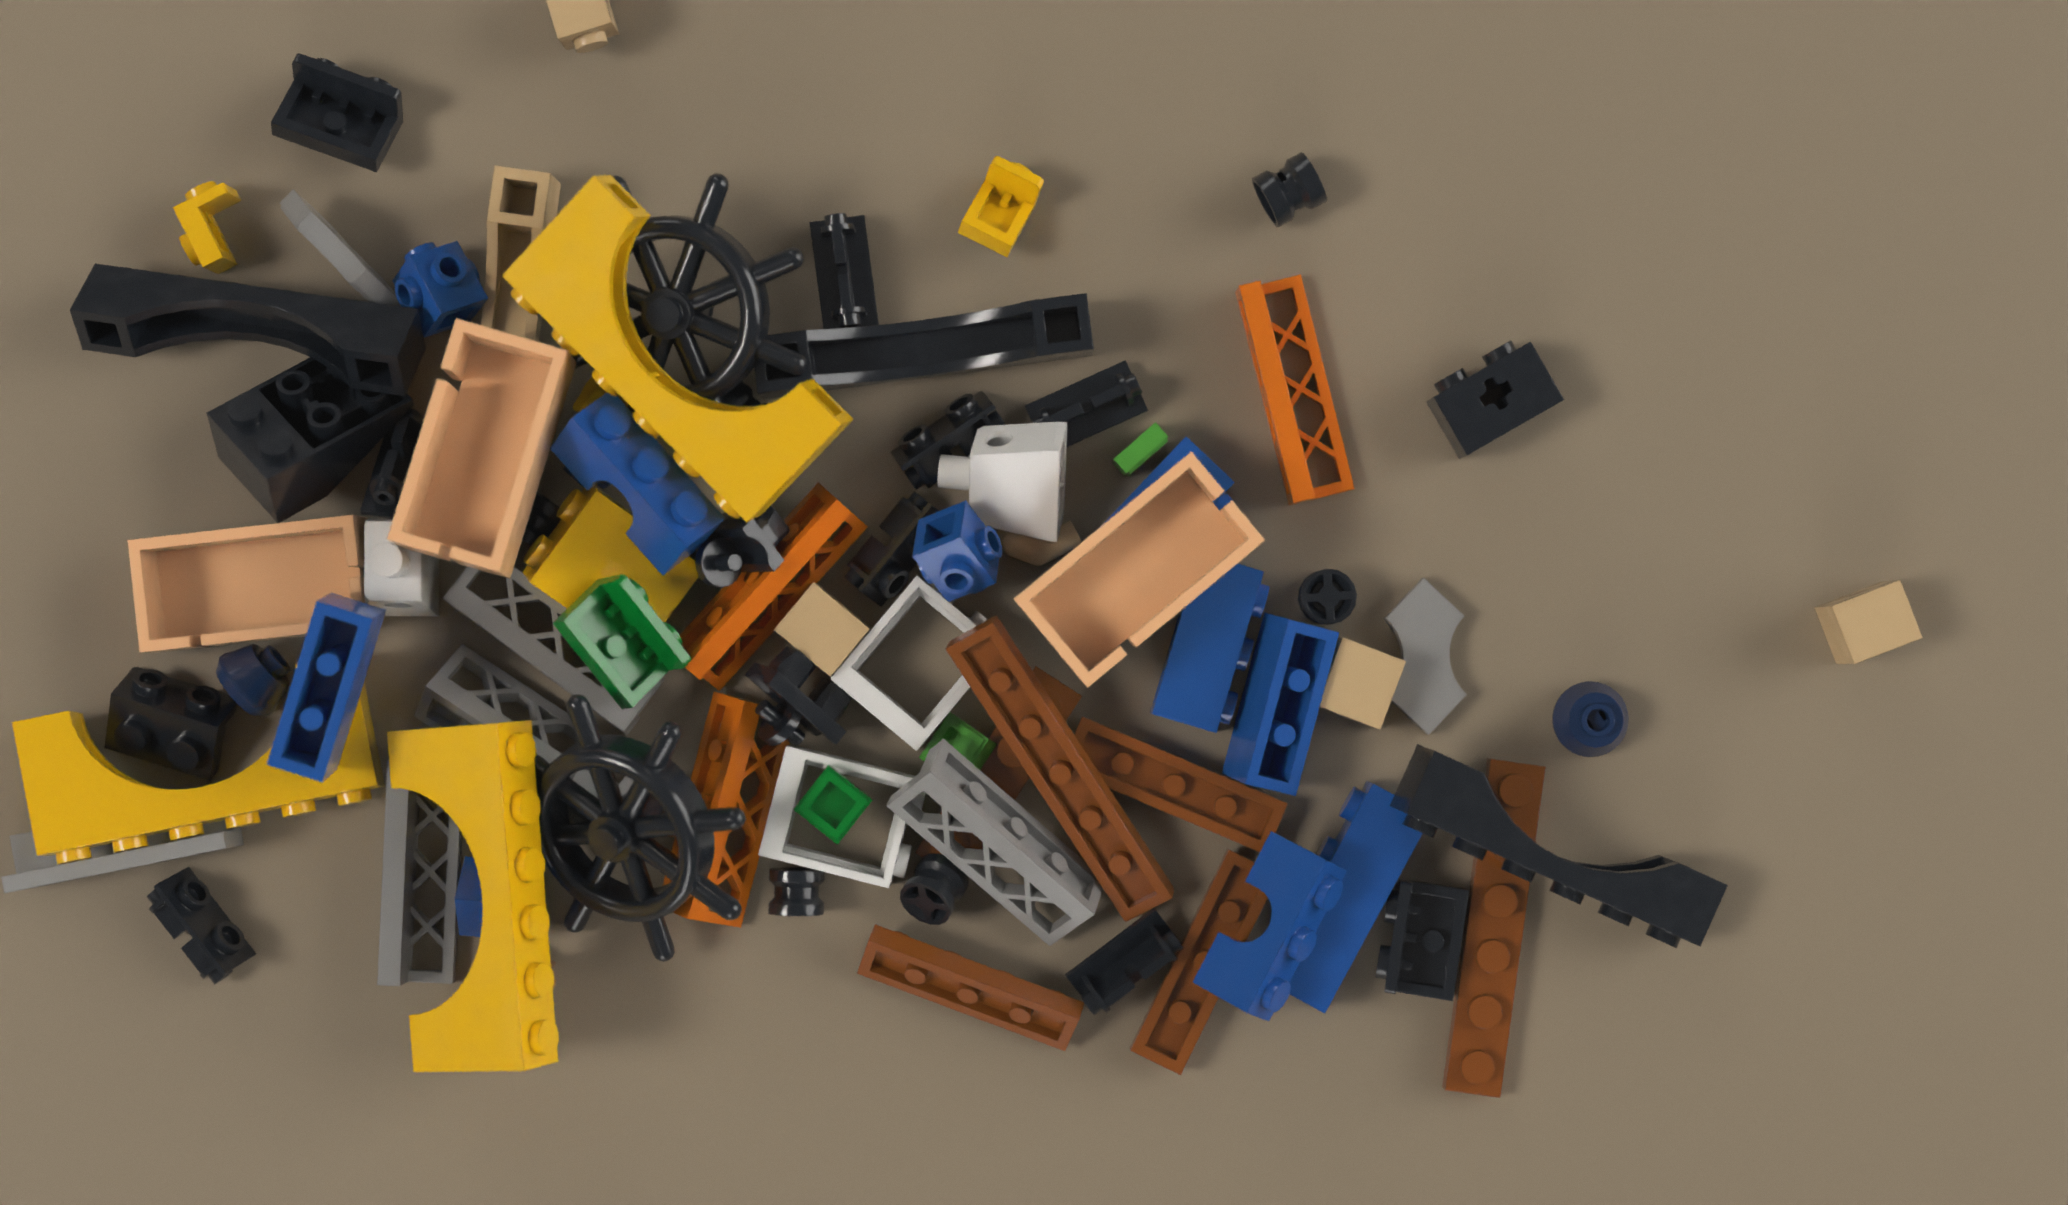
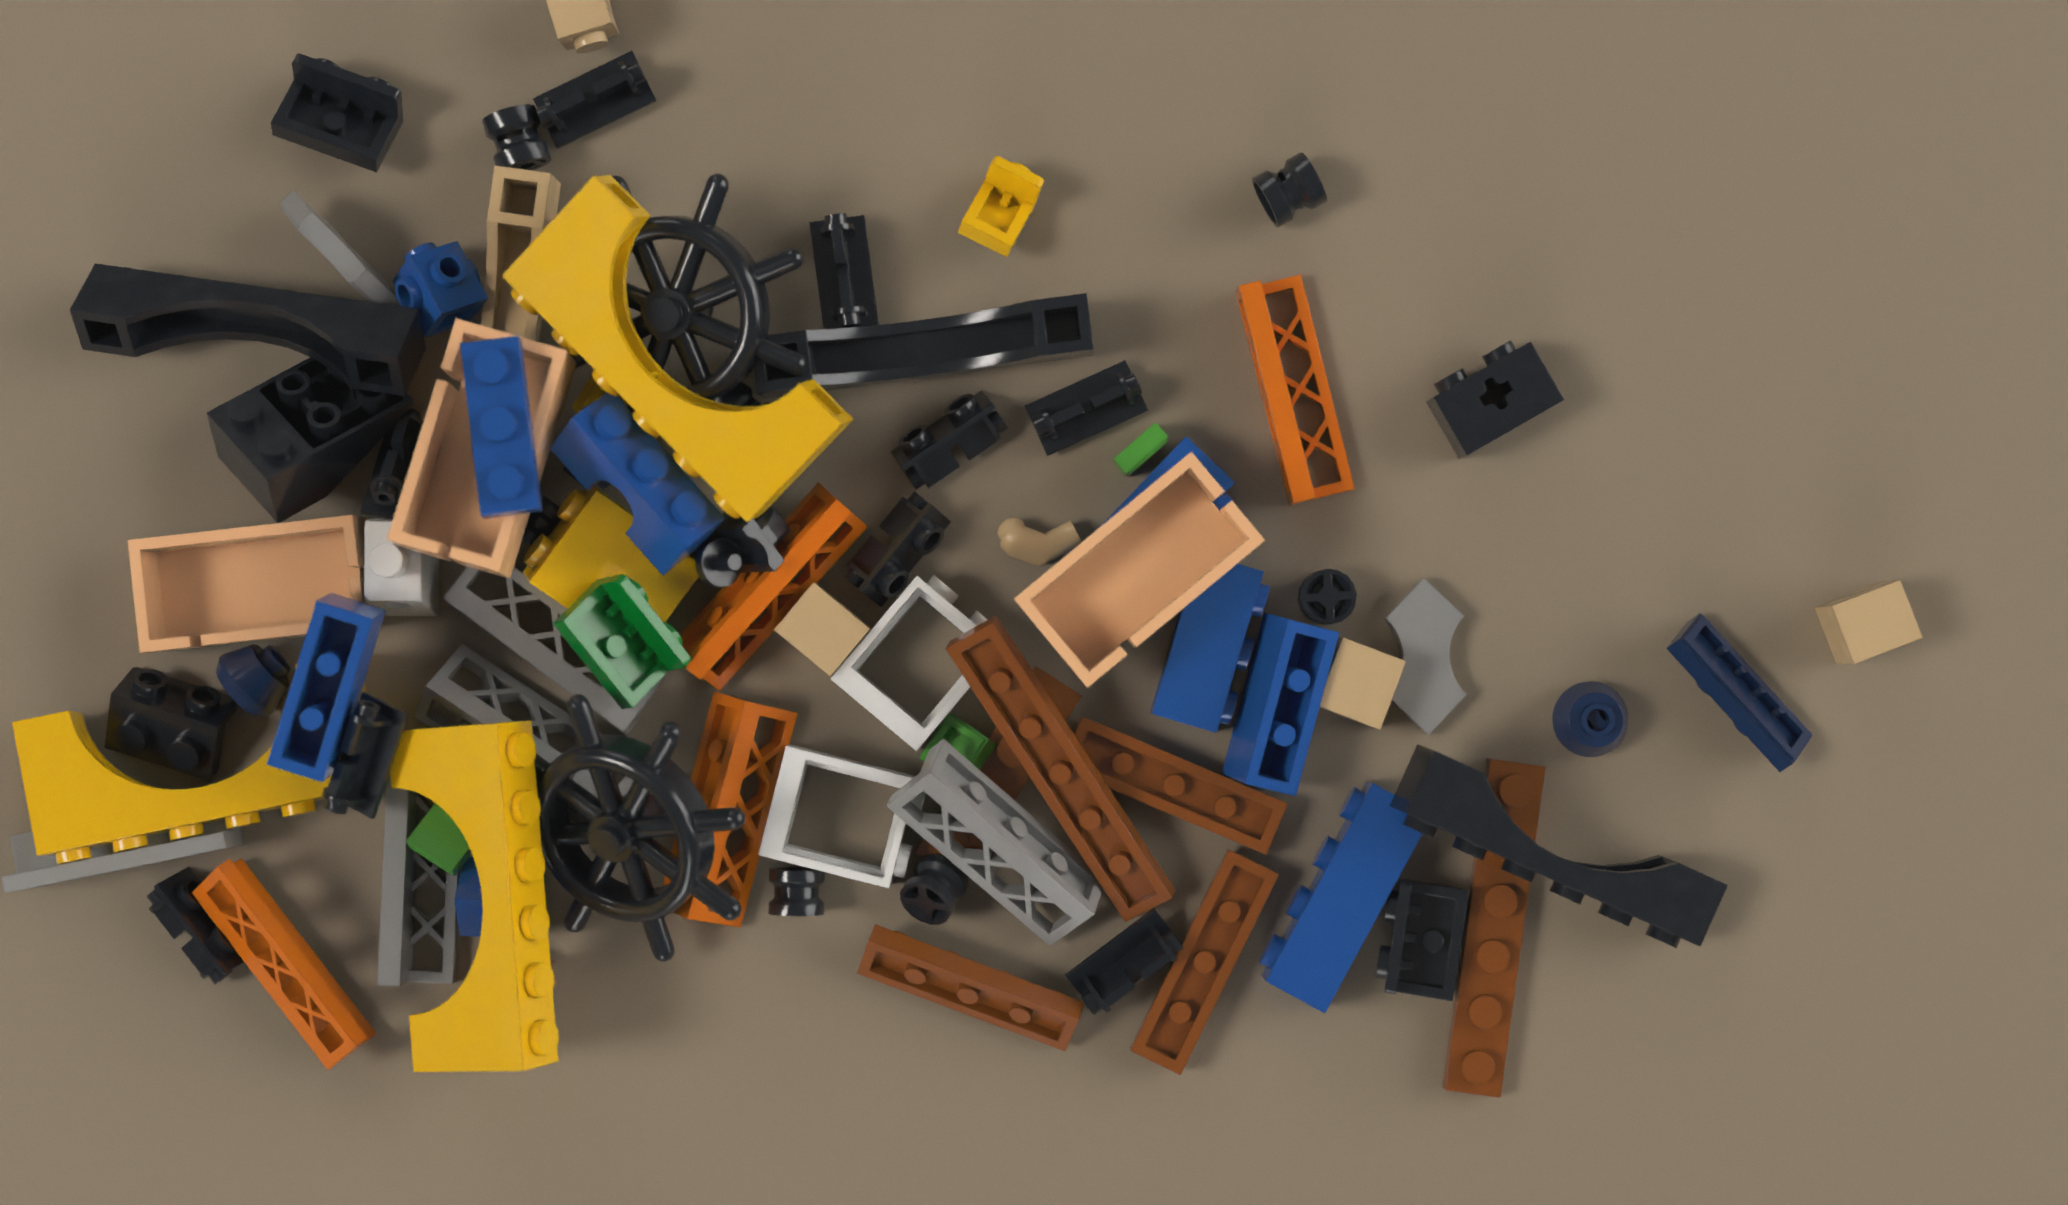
(202, 237): yellow bracket -> none
(283, 962): none -> orange fence
(366, 757): none -> black hinge
(440, 841): none -> bright green tile
(501, 427): none -> blue plate
(517, 137): none -> black wheel
(594, 99): none -> black hinge
(782, 684): black hips -> none
(833, 804): green tile -> none
(957, 551): blue brick -> none
(1013, 477): white torso -> none
(1259, 971): blue arch -> none
(1739, 692): none -> dark blue plate

